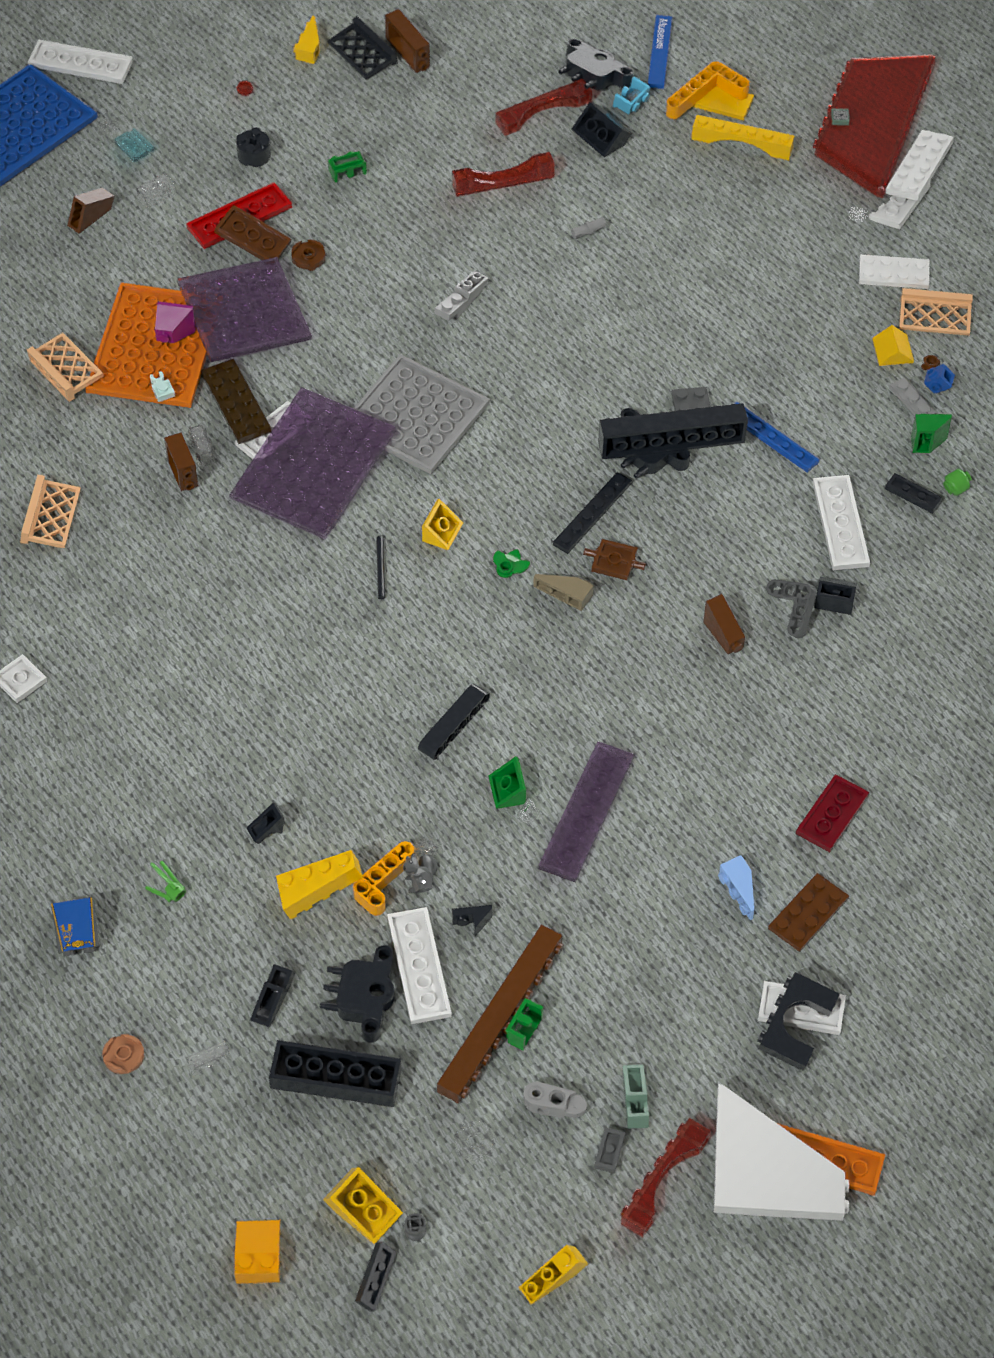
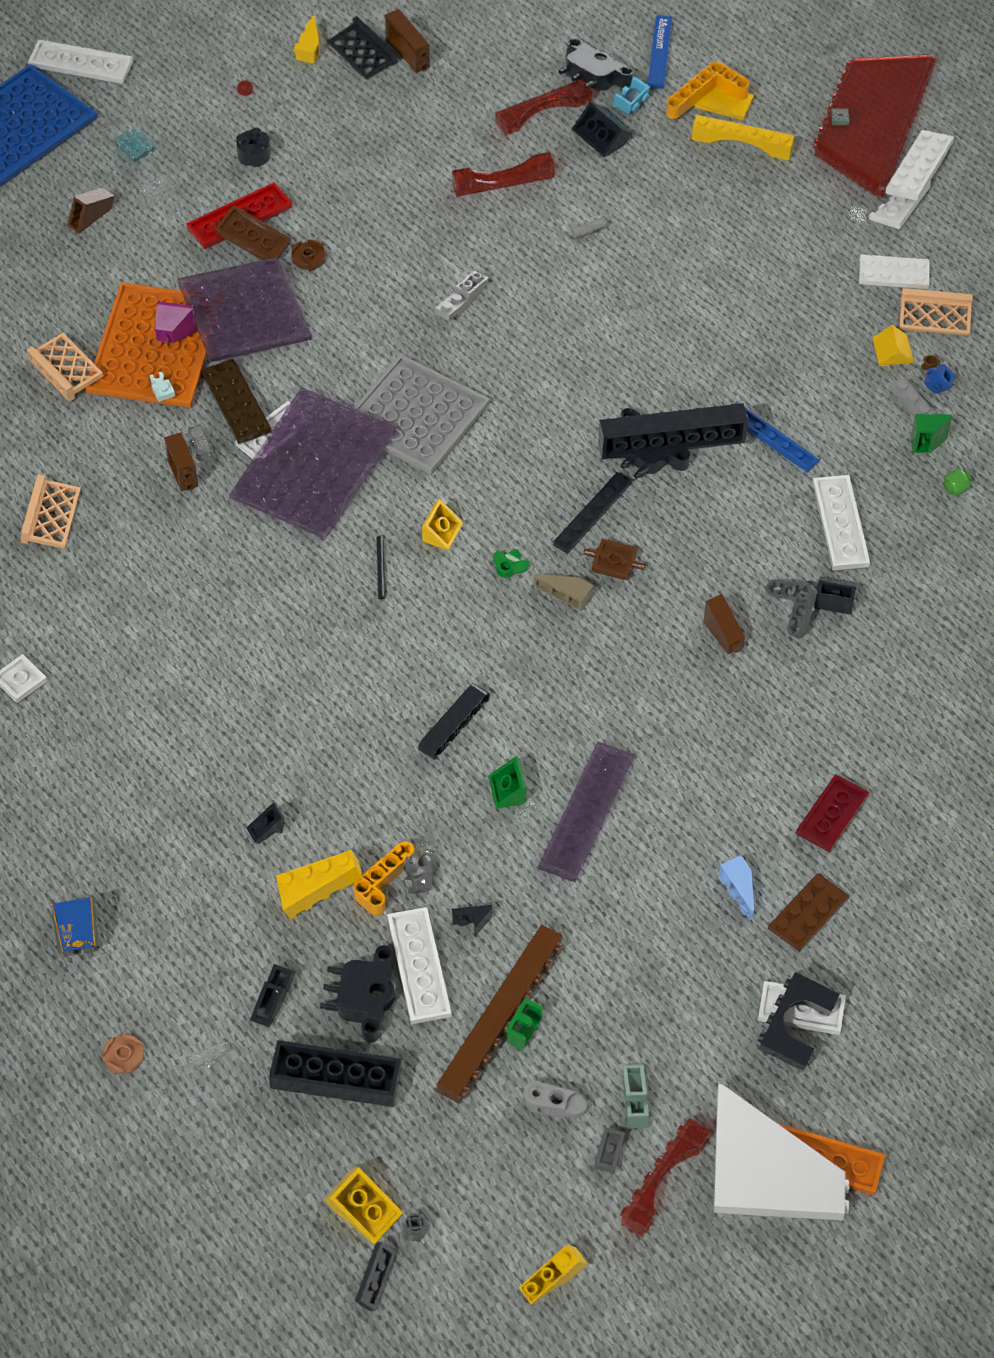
(174, 889): bright green plant -> none
(257, 1251): light orange slope -> none
(346, 163): green window -> none
(690, 398): dark grey plate -> none
(913, 493): black plate -> none

